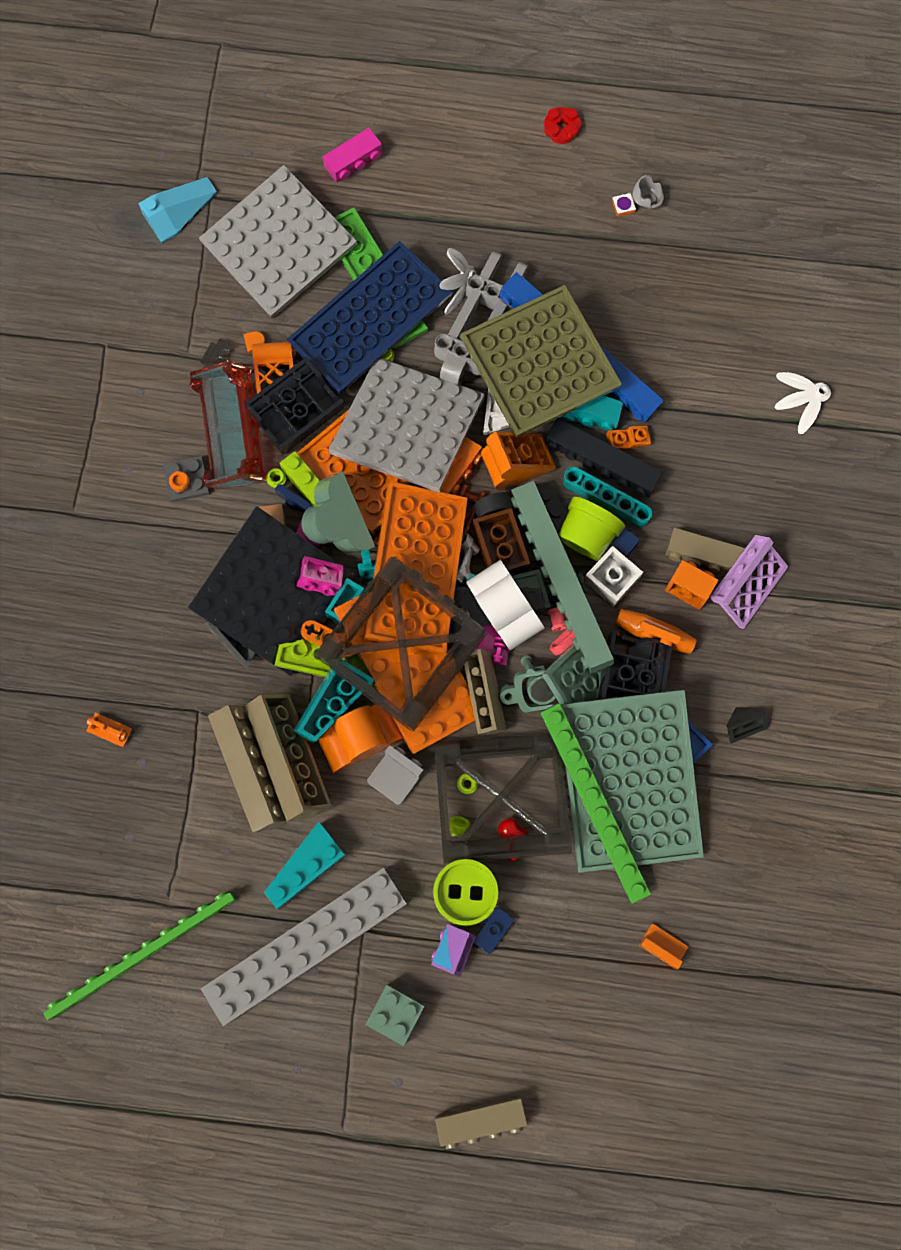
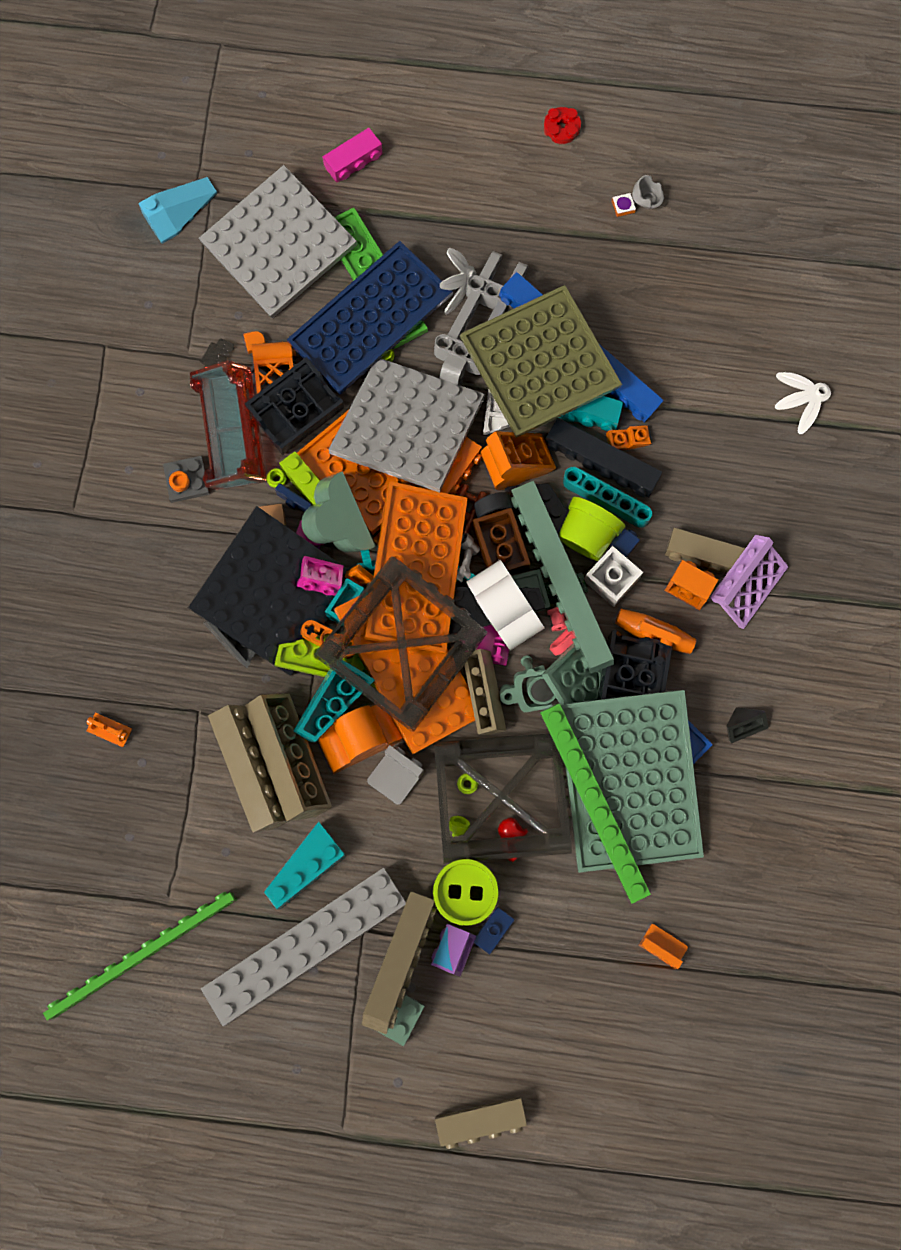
(359, 575): none -> orange tile
(397, 965): none -> dark tan brick

